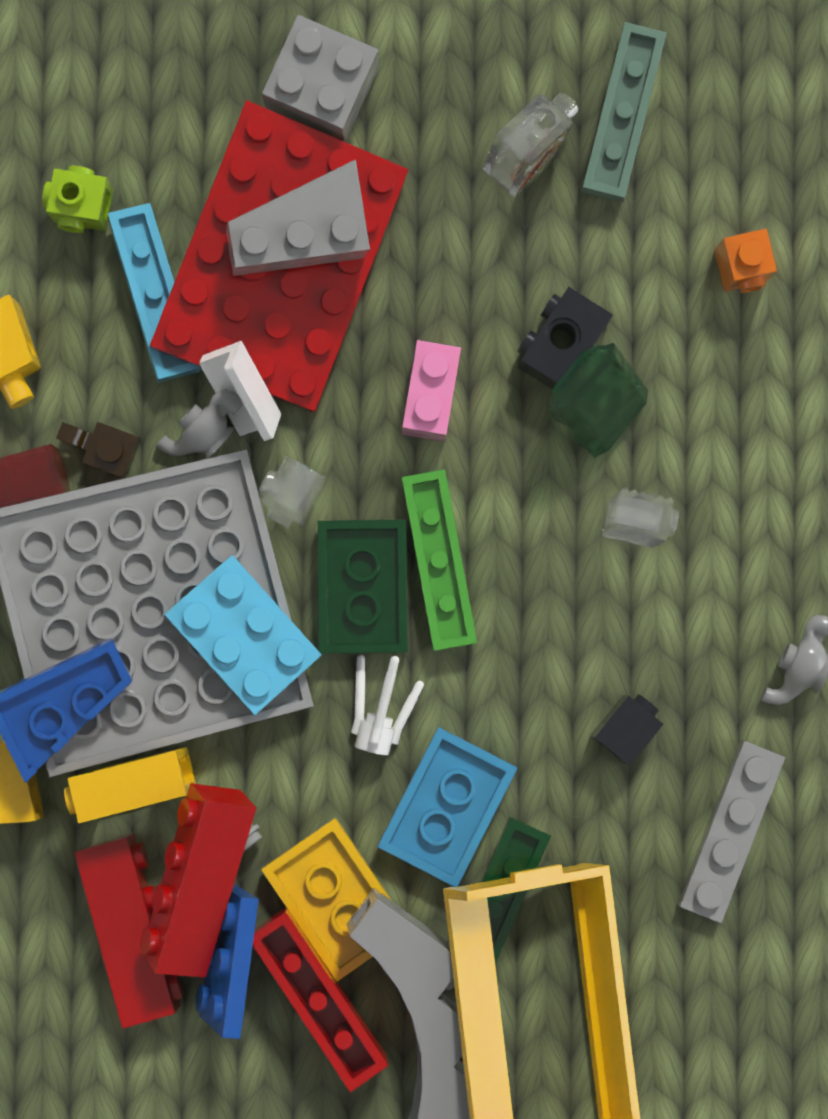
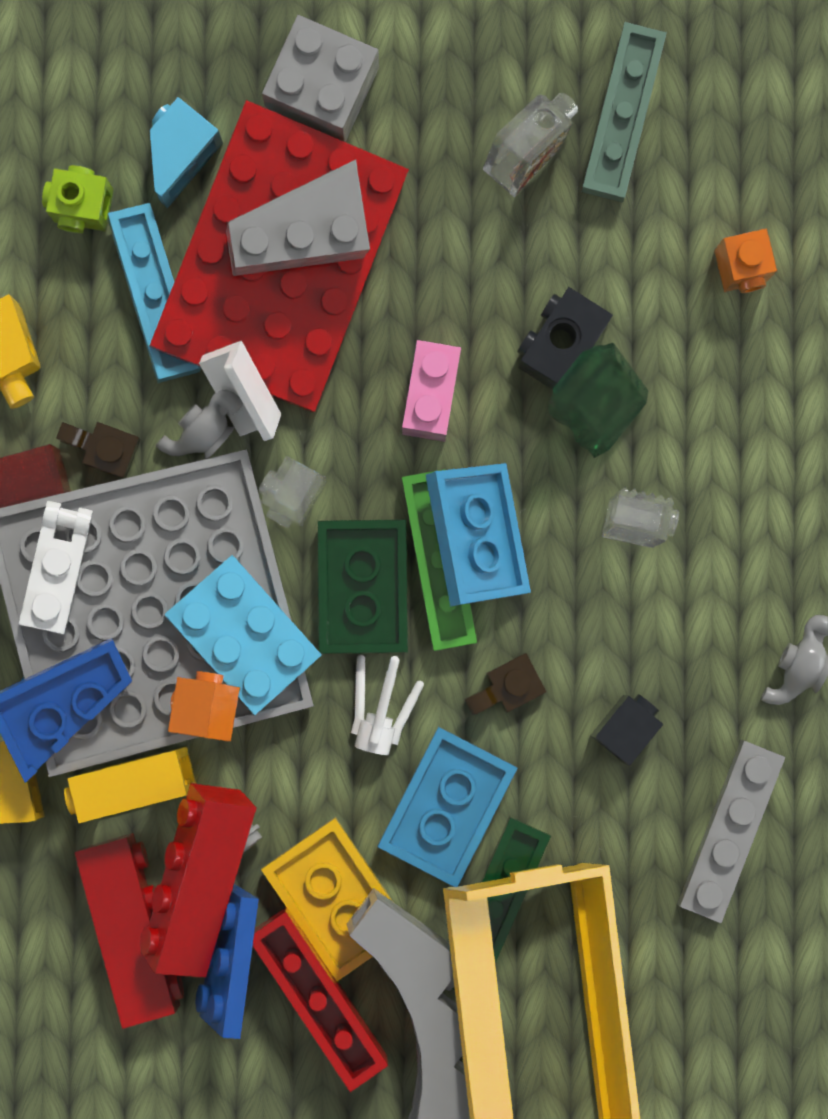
(55, 569): none -> white plate
(179, 148): none -> medium azure slope
(204, 707): none -> orange brick
(478, 534): none -> dark azure plate
(510, 684): none -> dark brown plate

